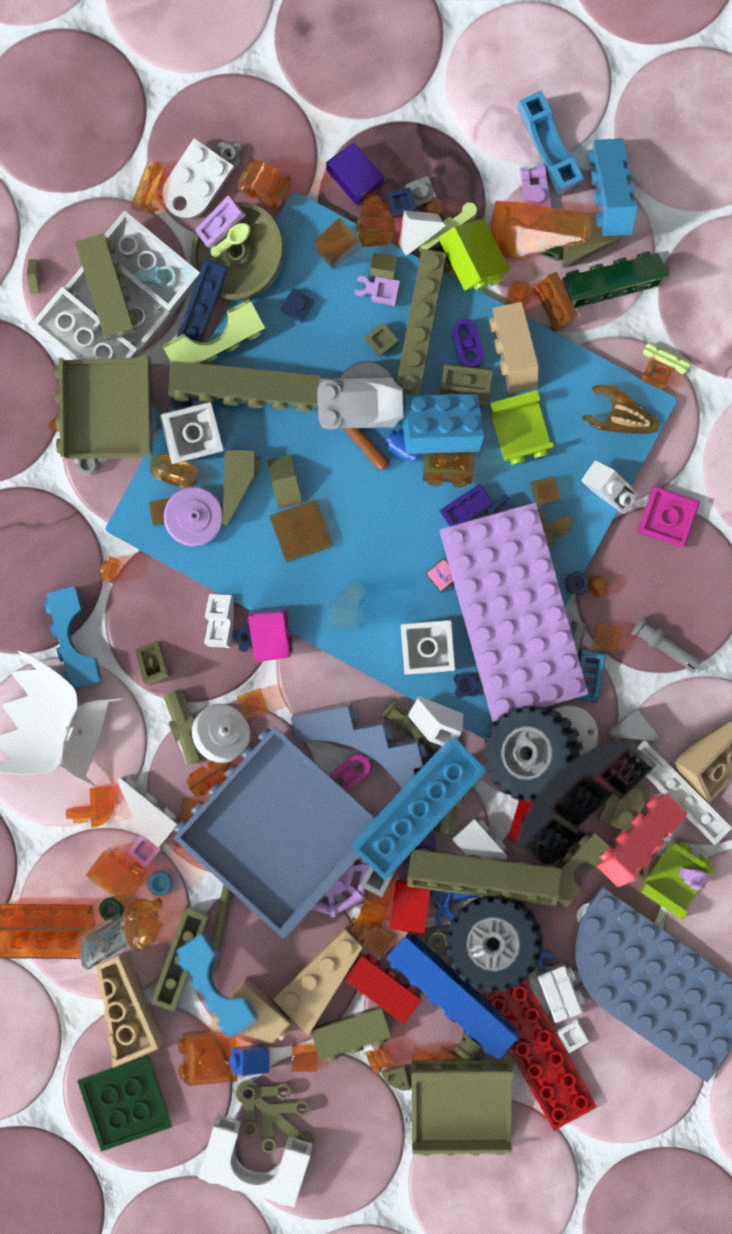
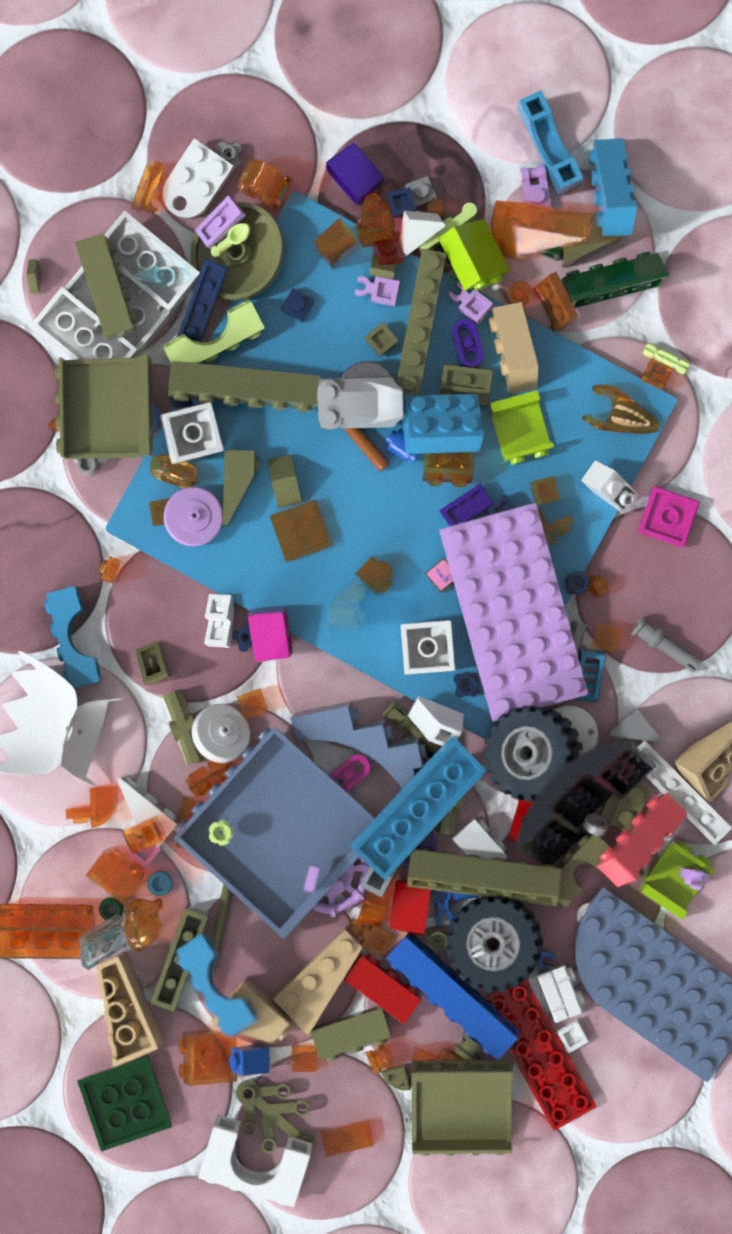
(144, 834): none -> clear orange slope
(214, 832): none -> yellowish green plate
(311, 878): none -> lavender tile
(347, 1138): none -> clear orange plate
(376, 575): none -> clear orange brick
(388, 252): none -> clear red plate
(473, 305): none -> lavender plate
(595, 824): none -> light grey tile

